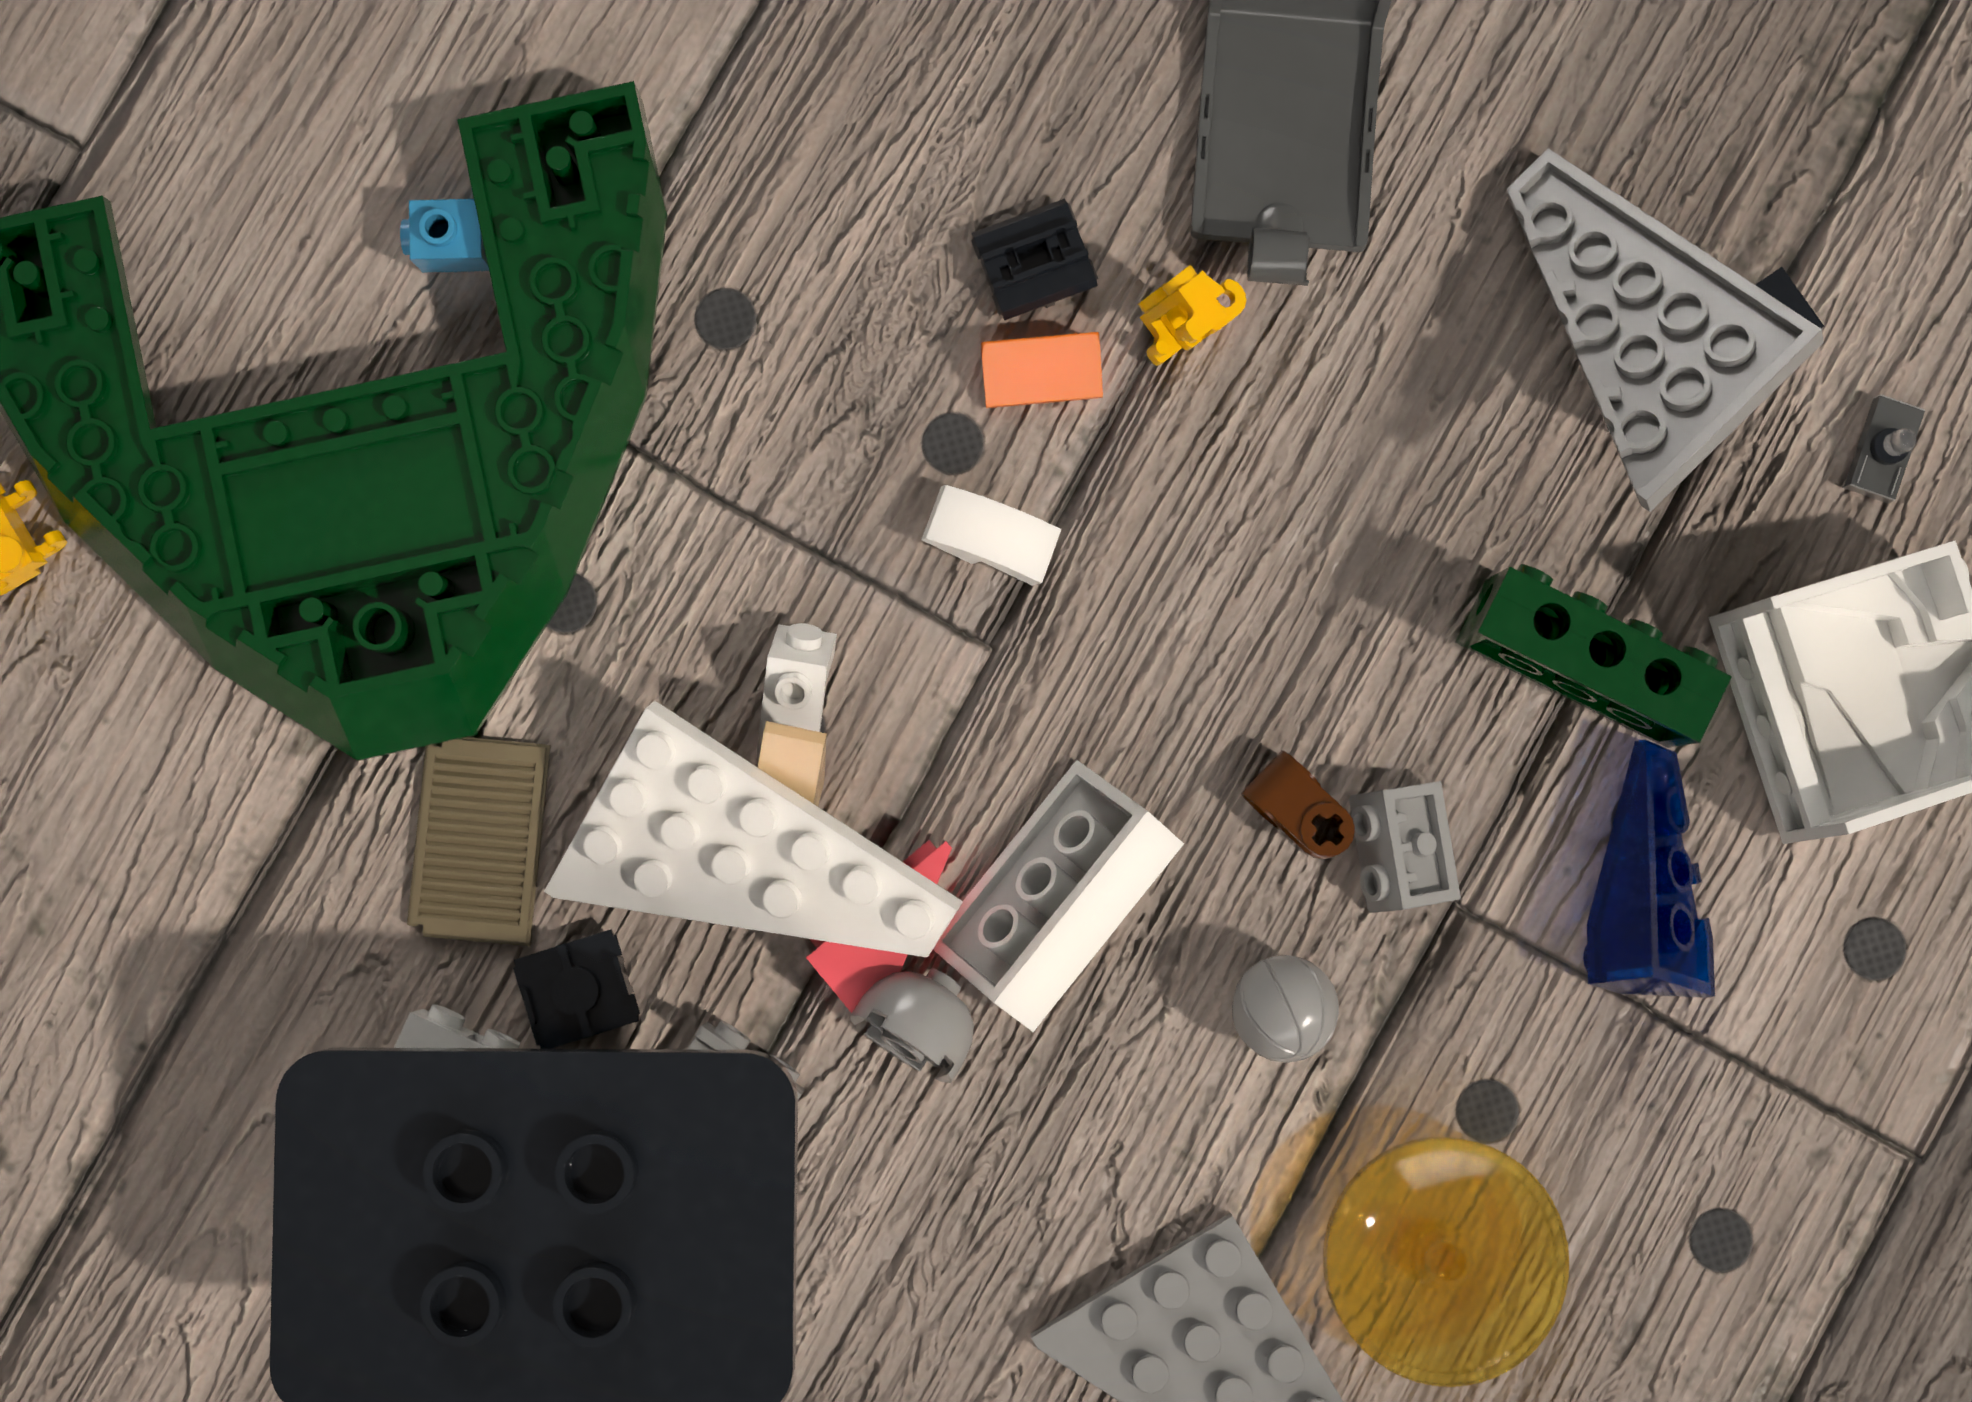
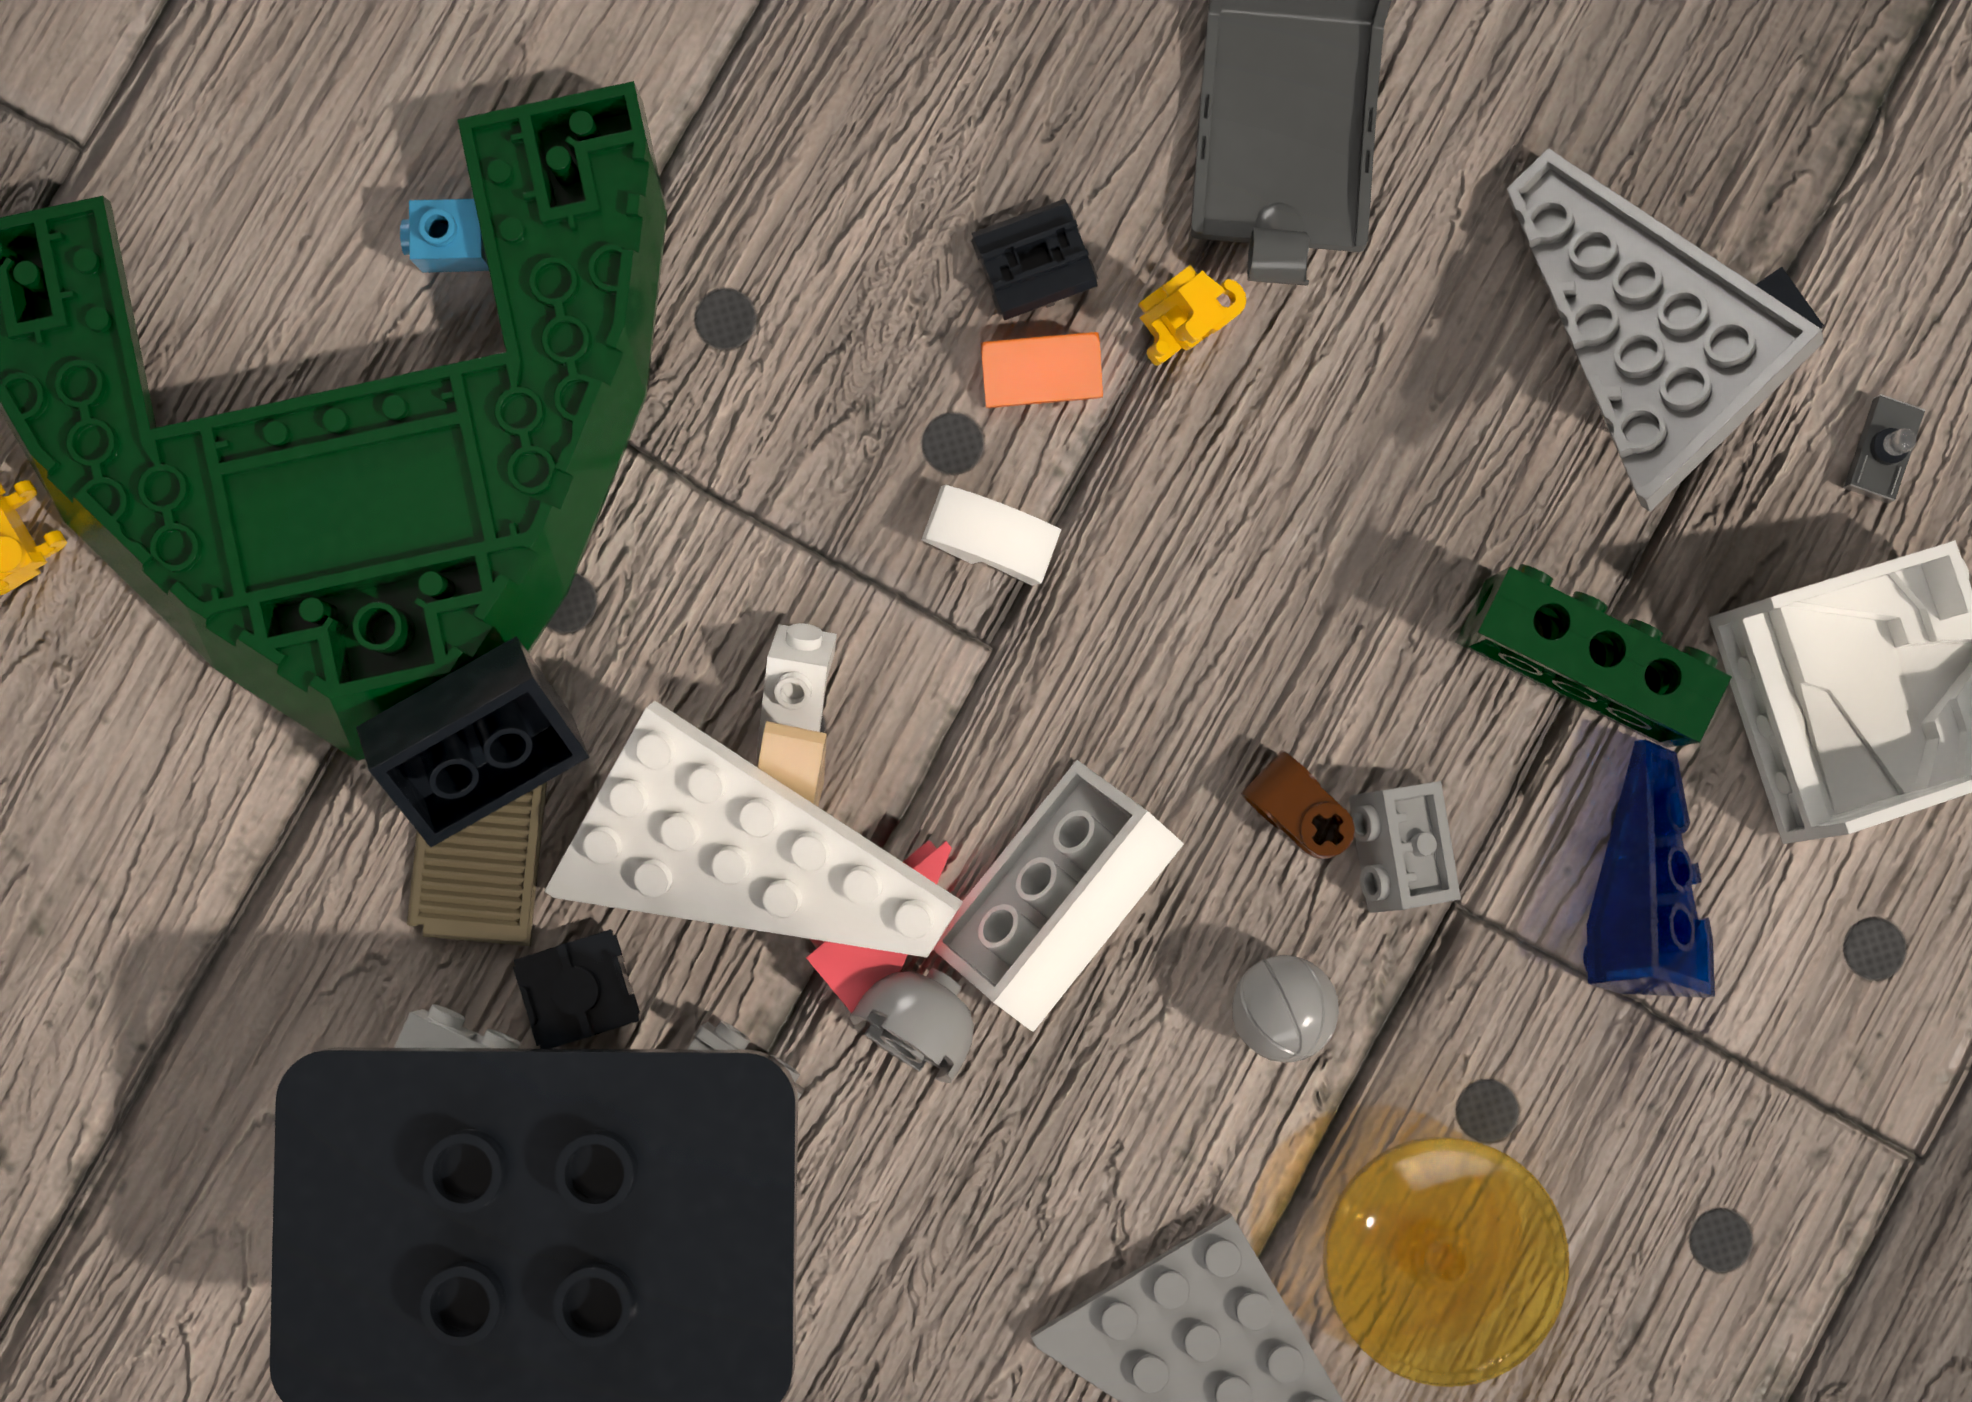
(471, 742): none -> black brick

